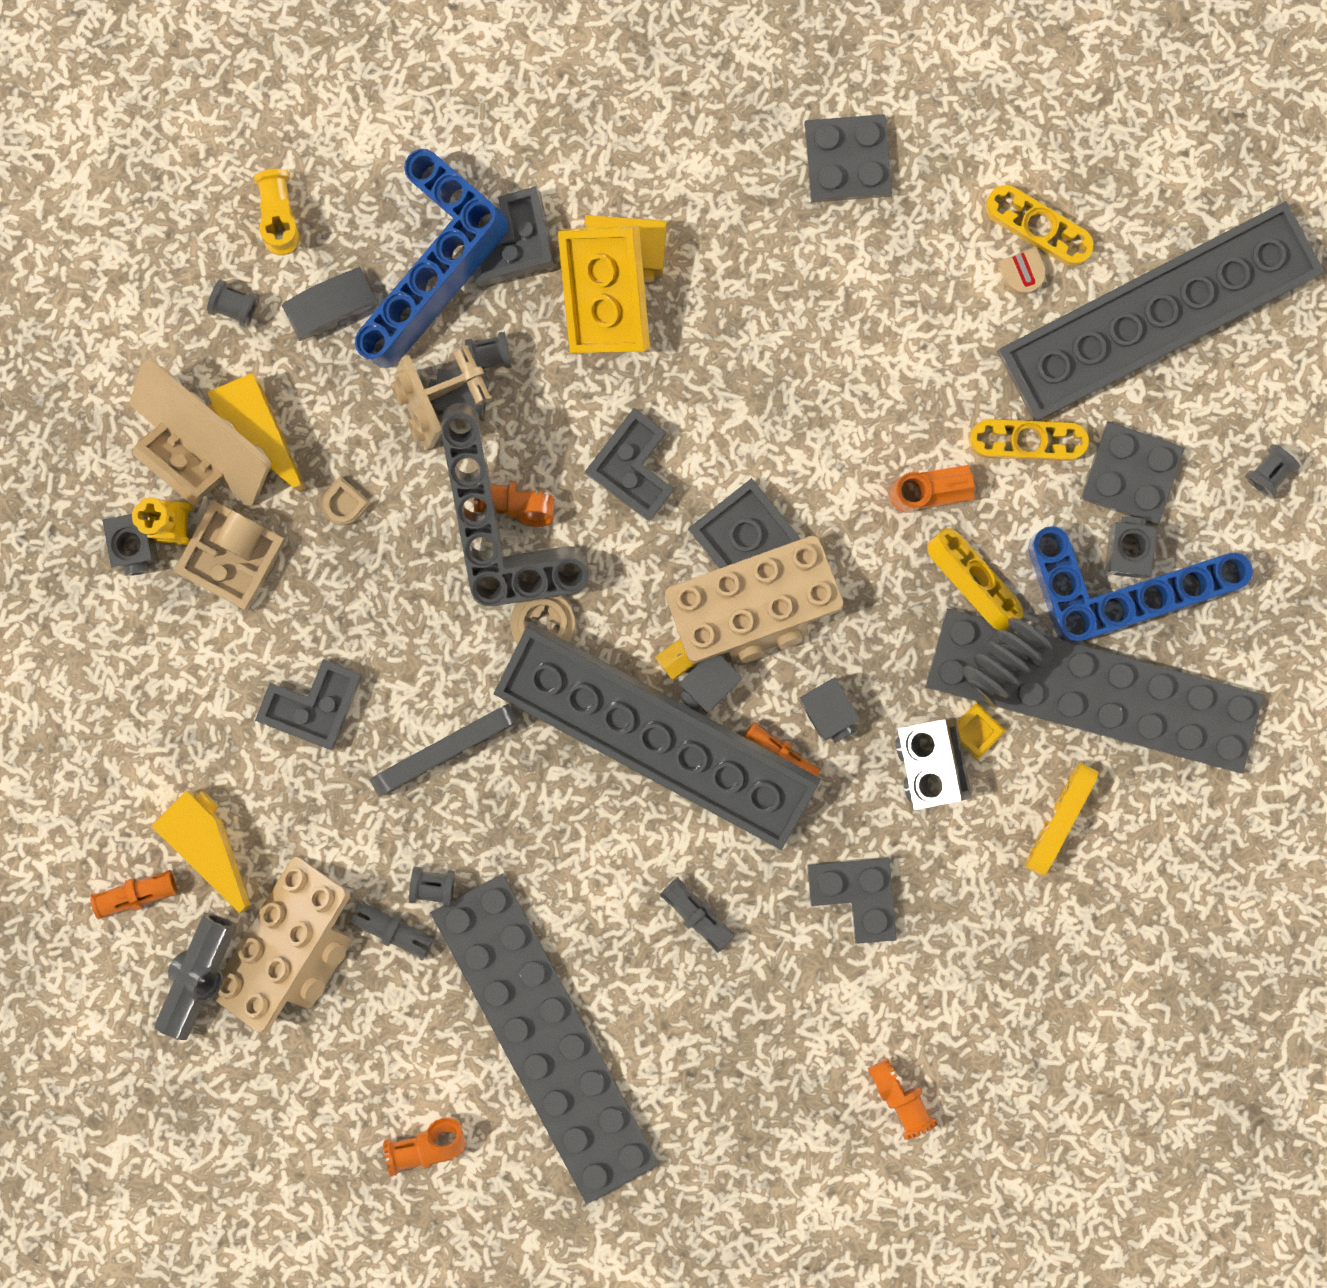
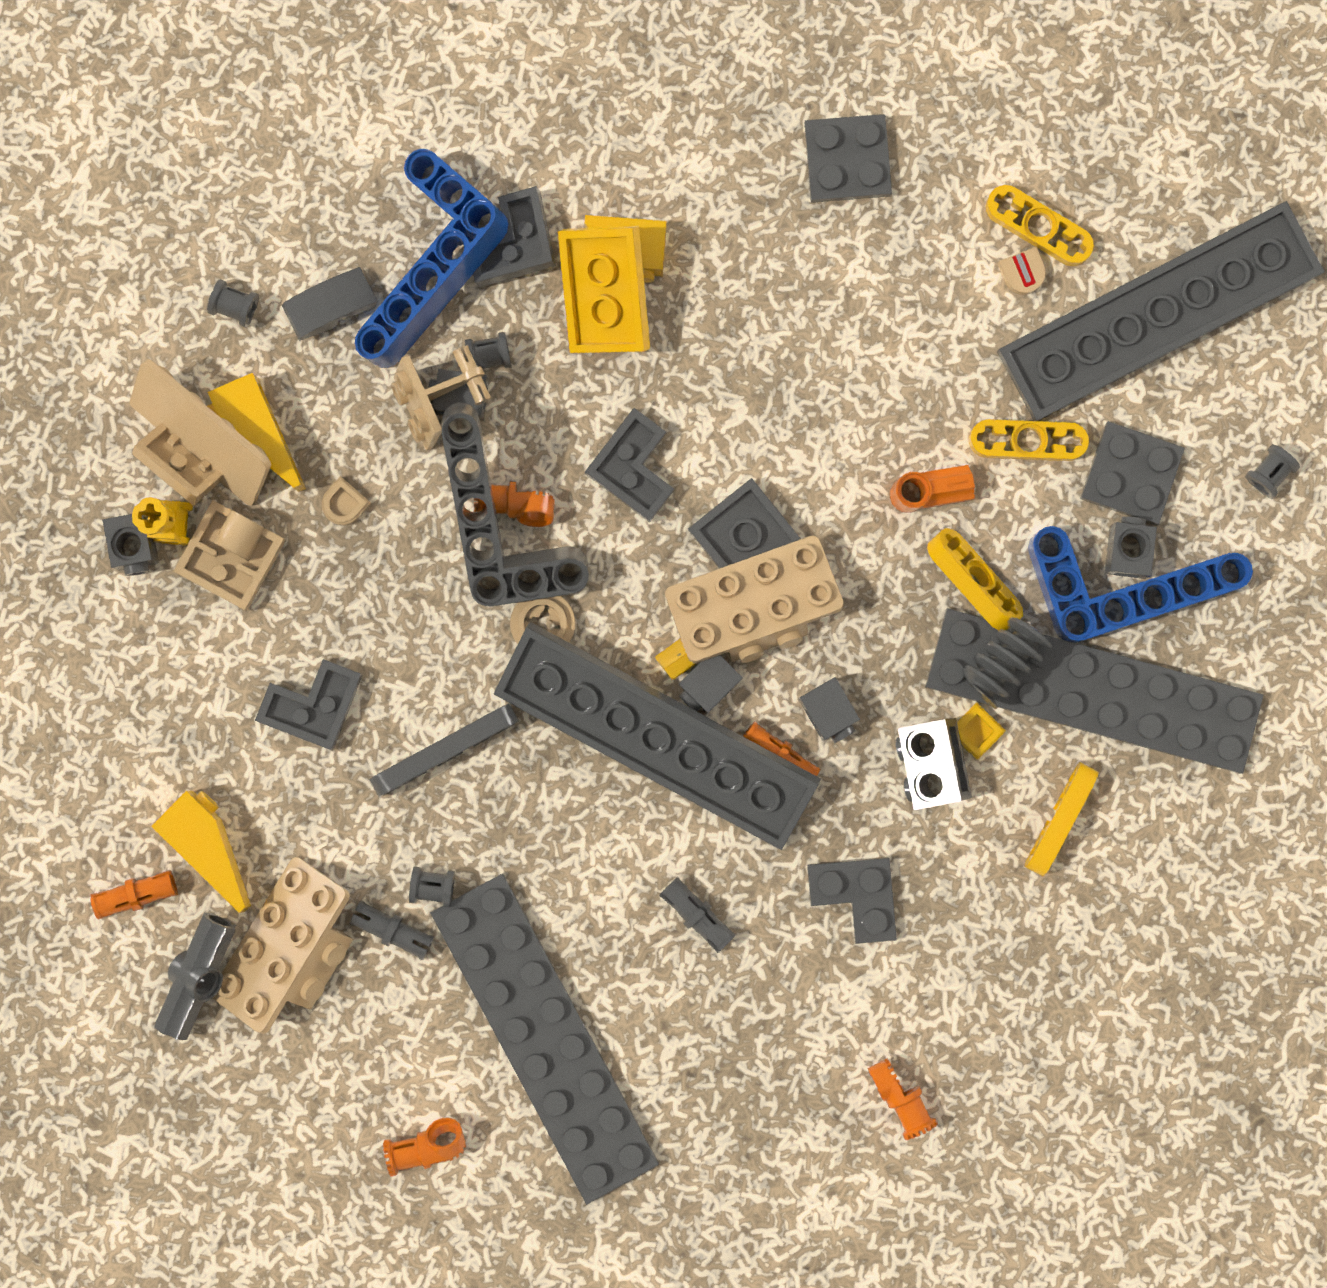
(276, 211): yellow connector -> none

